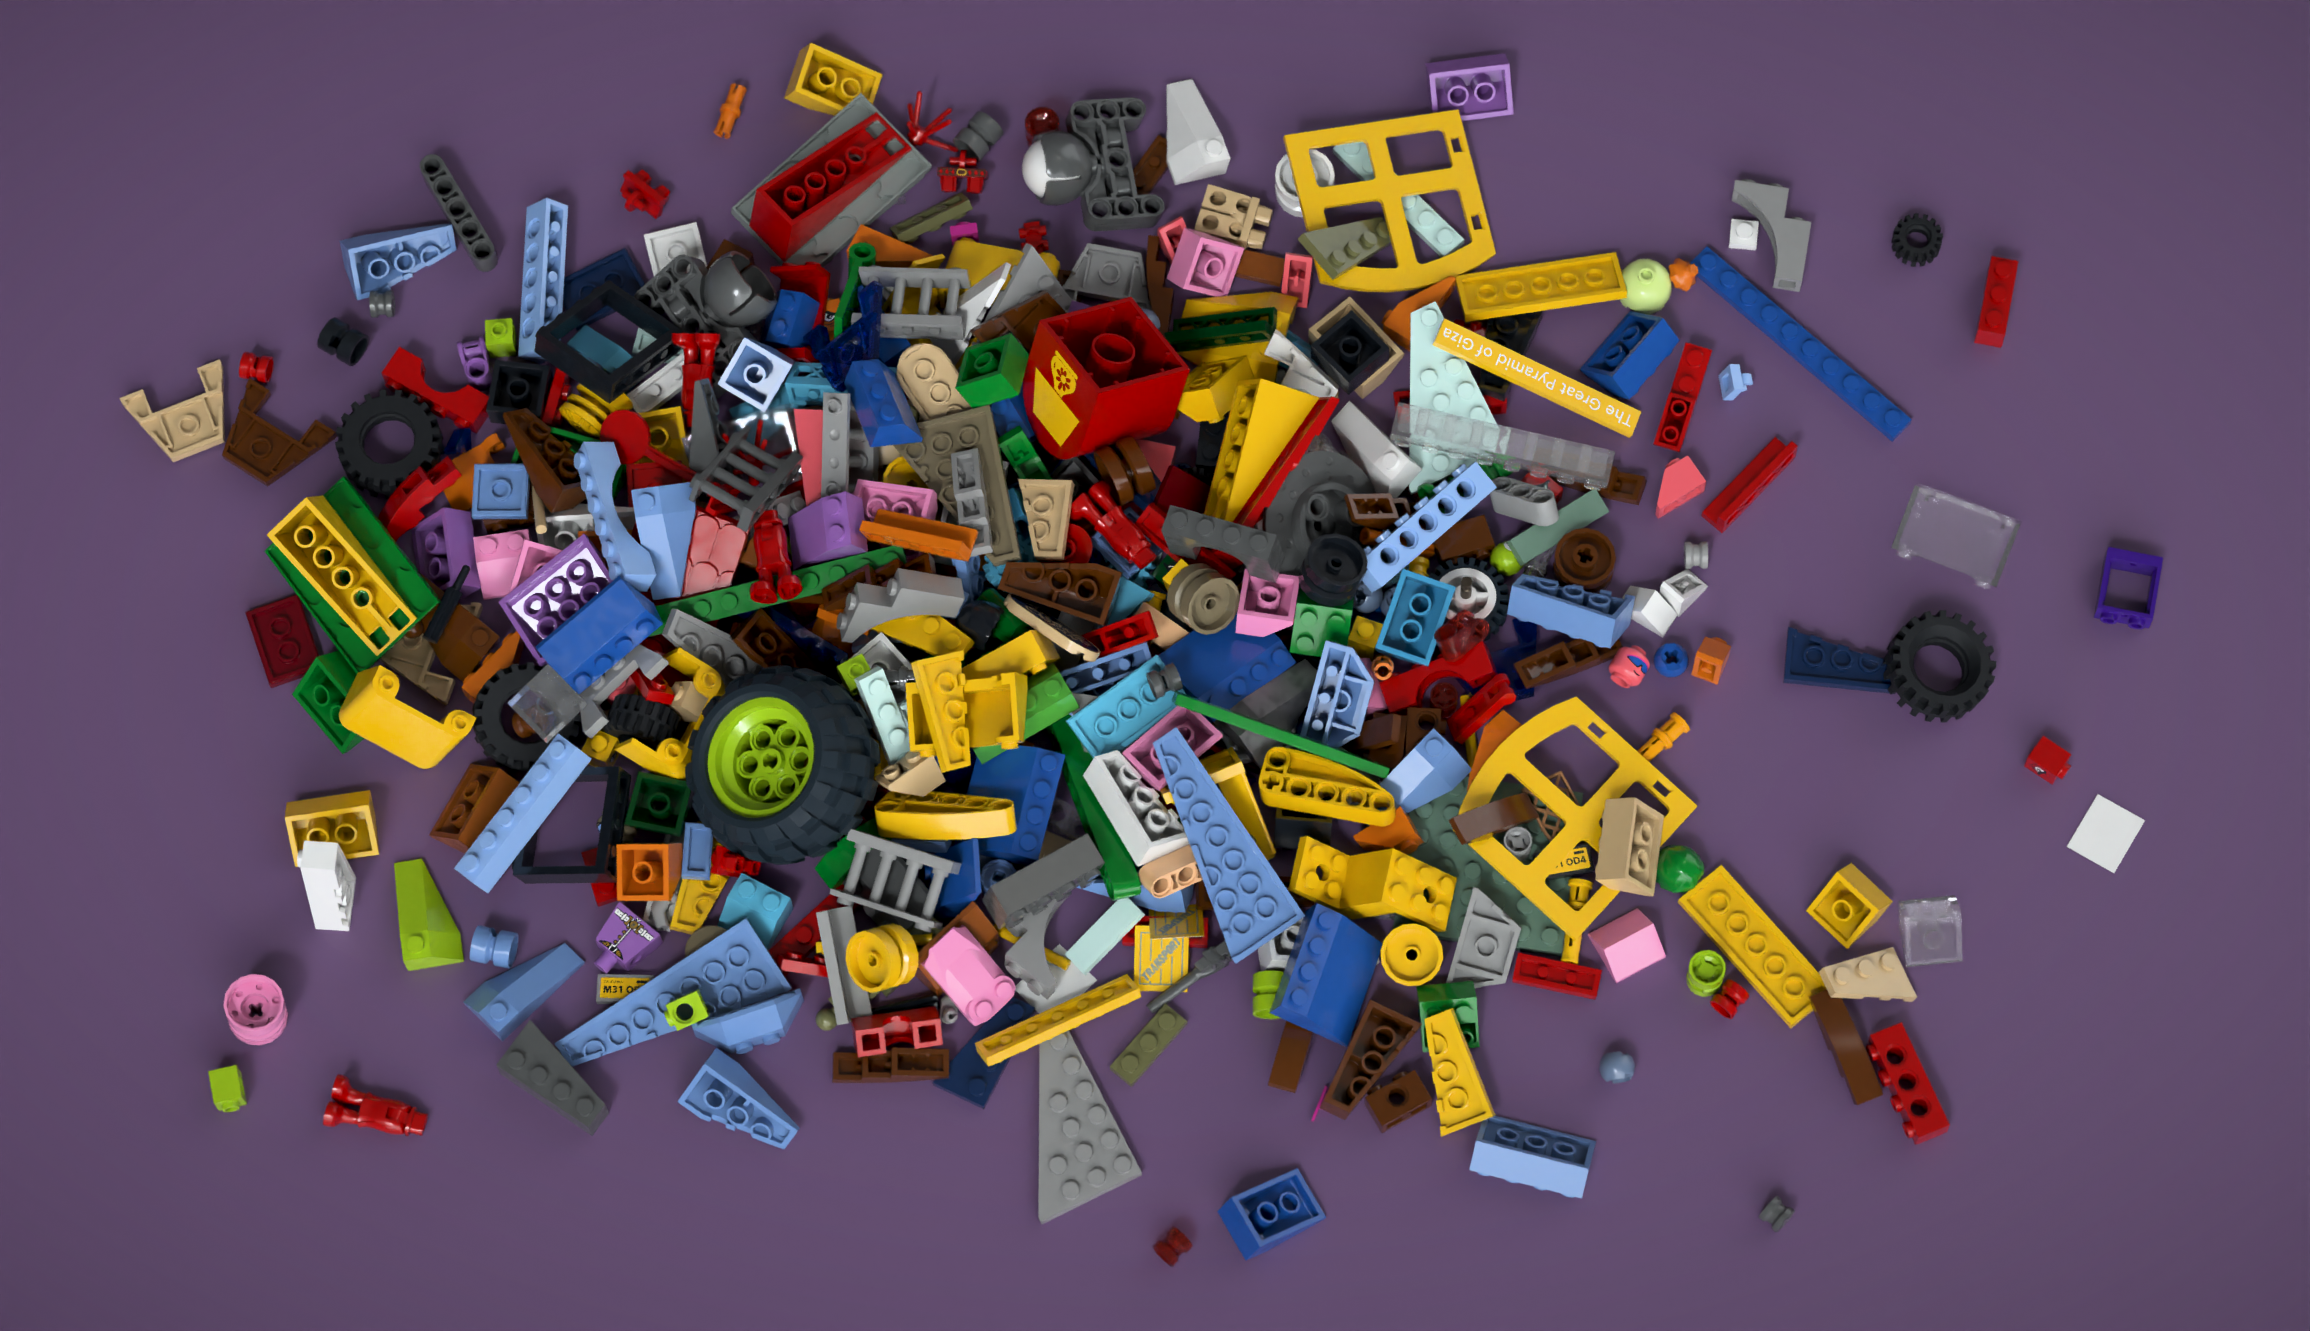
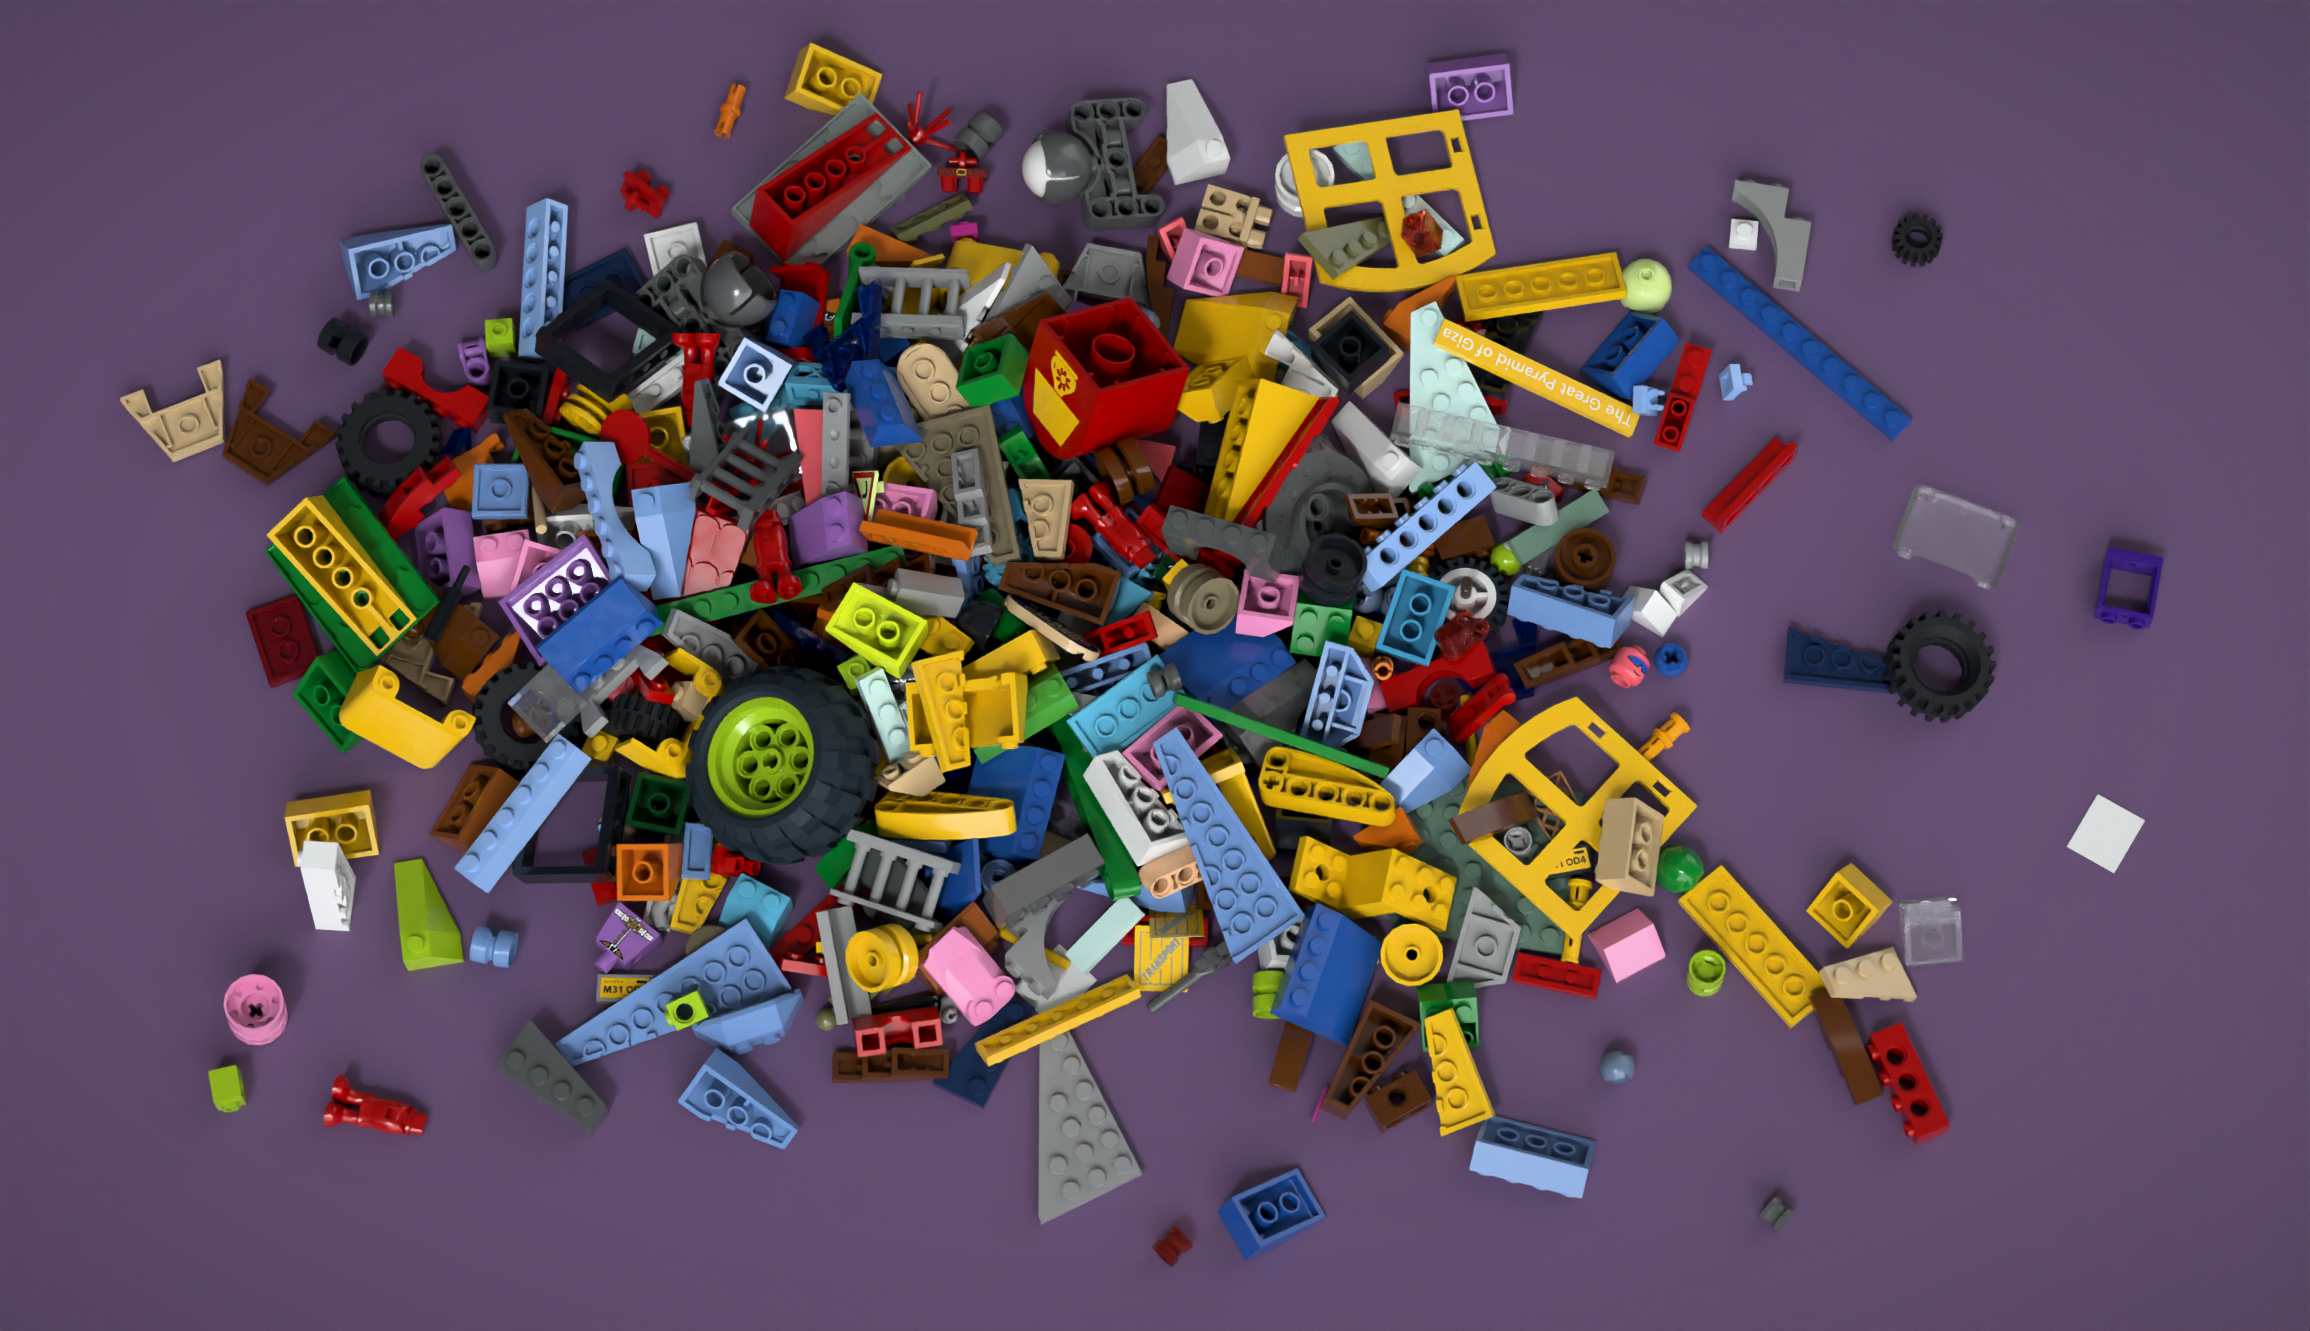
(256, 367): red wheel -> none
(515, 994): medium blue wedge -> none
(599, 350): medium azure slope -> none
(867, 487): none -> yellowish green piece
(878, 629): none -> neon yellow slope
(1033, 234): red piece -> none
(1040, 120): clear red wheel -> none
(1148, 1045): olive plate -> none
(1224, 335): dark green fence -> none
(1421, 233): none -> clear red brick
(1646, 400): none -> light blue tile
(1679, 485): coral slope -> none
(1682, 274): orange piece -> none
(1711, 659): orange slope -> none
(1729, 999): red wheel -> none
(1996, 301): red arch -> none
(2048, 760): red brick -> none

